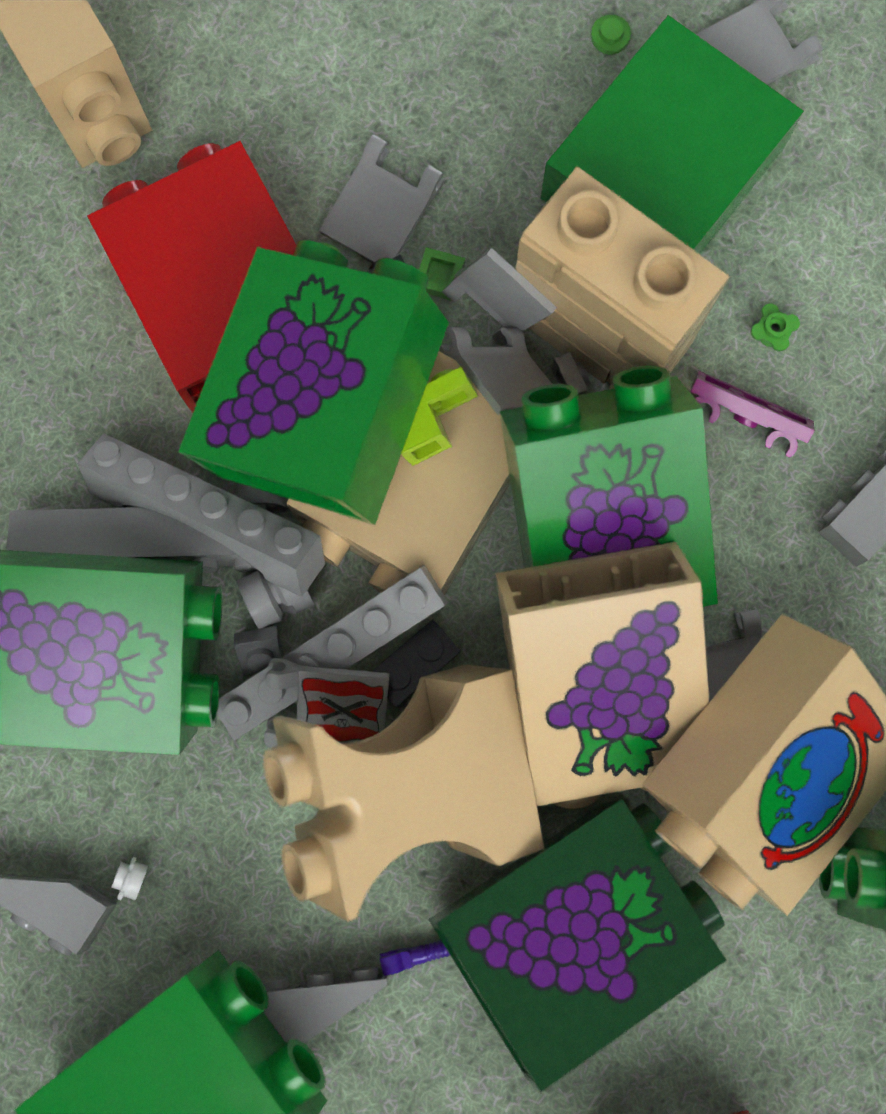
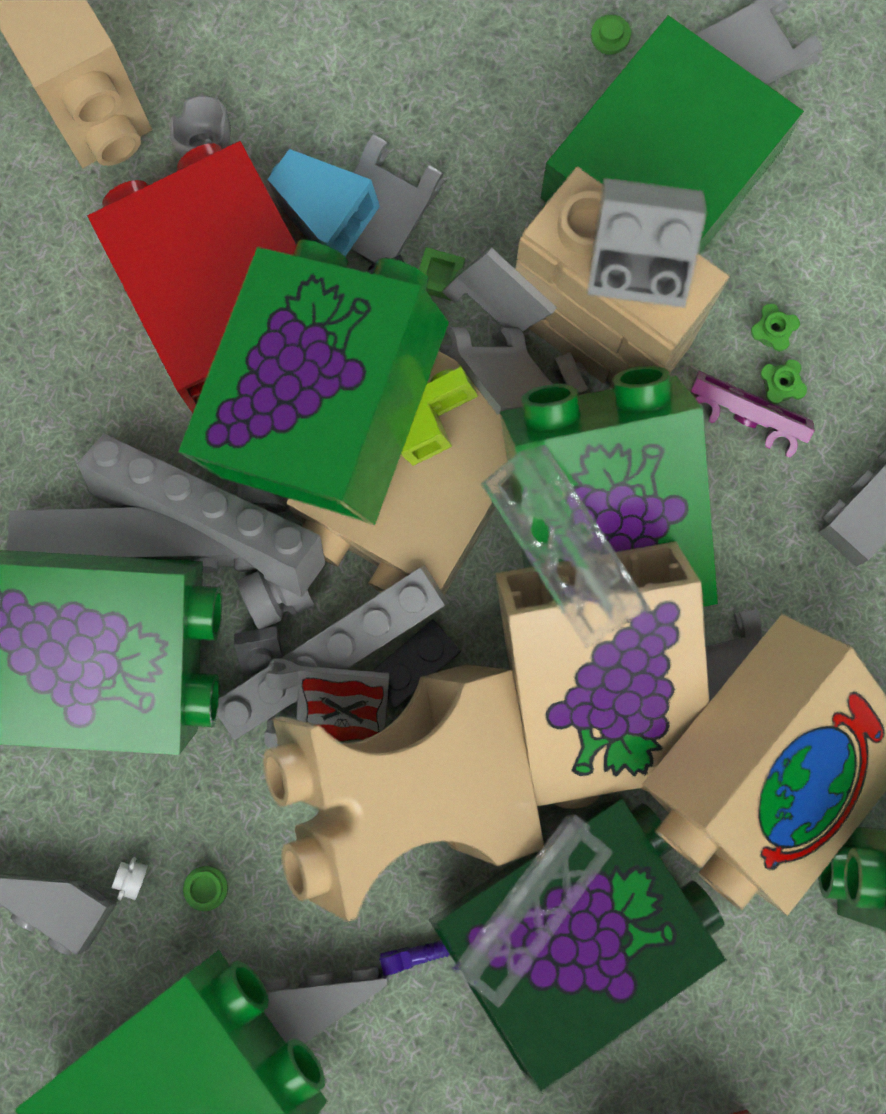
(201, 122): none -> light grey hair
(205, 888): none -> bright green plate
(323, 199): none -> medium azure slope
(520, 900): none -> clear fence
(577, 535): none -> clear fence
(646, 242): none -> light grey slope
(775, 390): none -> bright green plate

